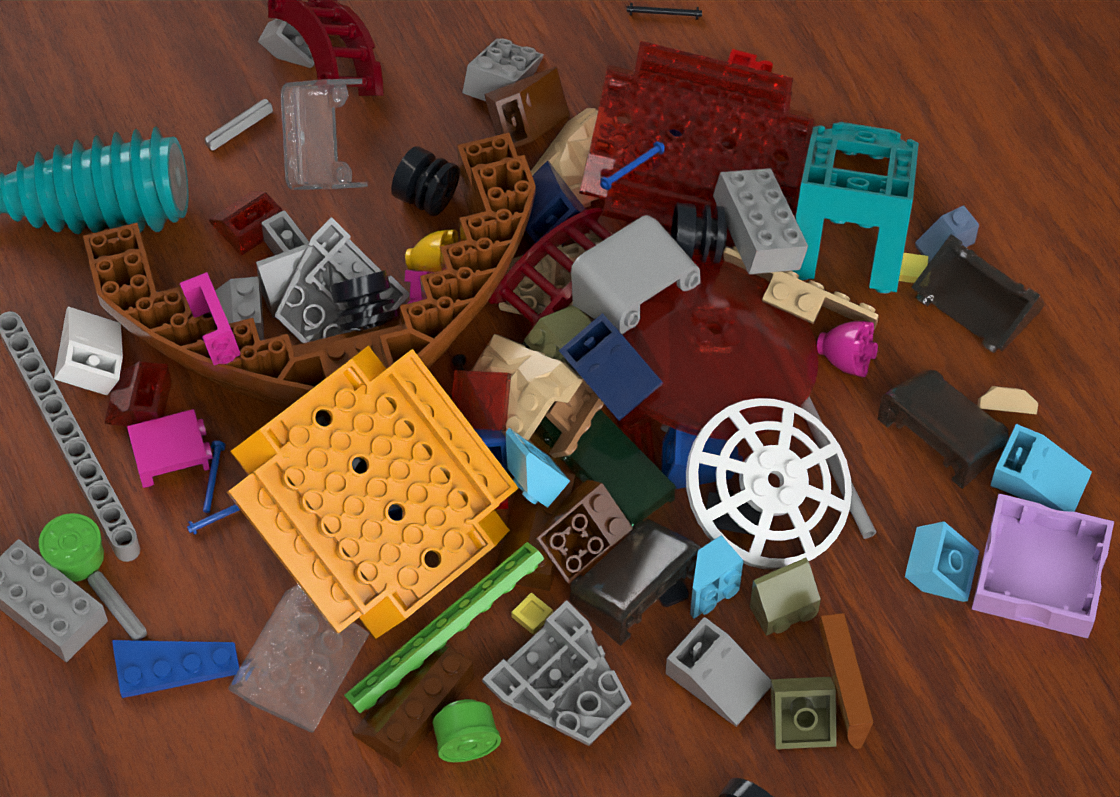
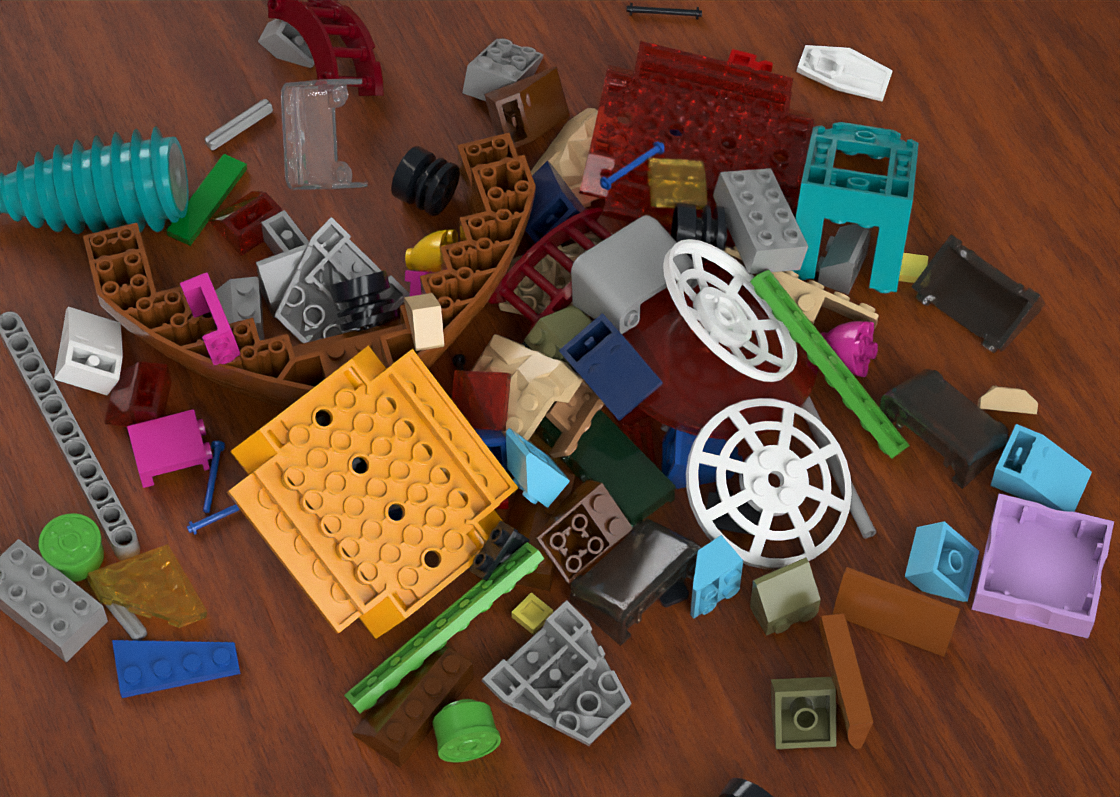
(150, 587): none -> clear yellow plate
(207, 199): none -> green tile
(297, 662): clear slope -> none
(425, 321): none -> slope
(501, 545): none -> black bracket
(677, 182): none -> clear yellow slope
(717, 672): light grey slope -> none
(725, 312): none -> white dish
(833, 368): none -> bright green plate
(844, 257): none -> light grey slope
(845, 71): none -> white piece
(896, 611): none -> dark orange slope
(957, 222): sand blue slope -> none

